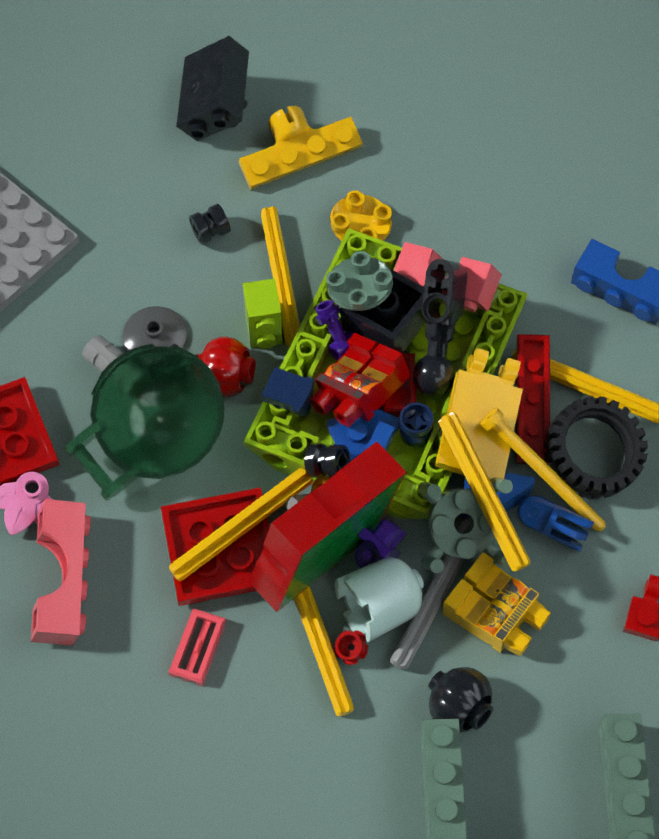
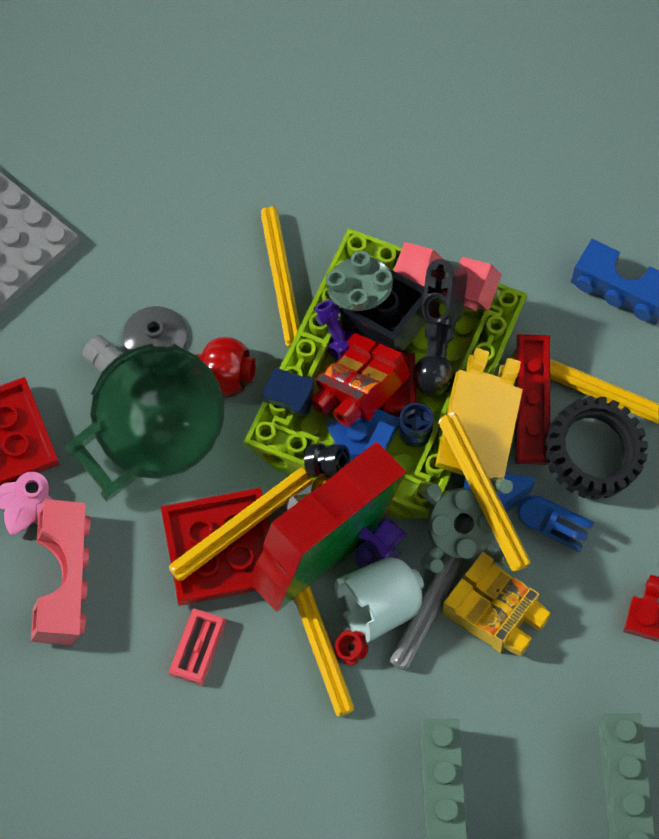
(209, 224): black wheel -> none
(213, 89): black piece -> none
(262, 313): lime brick -> none
(298, 146): yellow plate -> none
(361, 214): yellow dish -> none
(461, 695): black plant -> none
(494, 421): yellow bar -> none

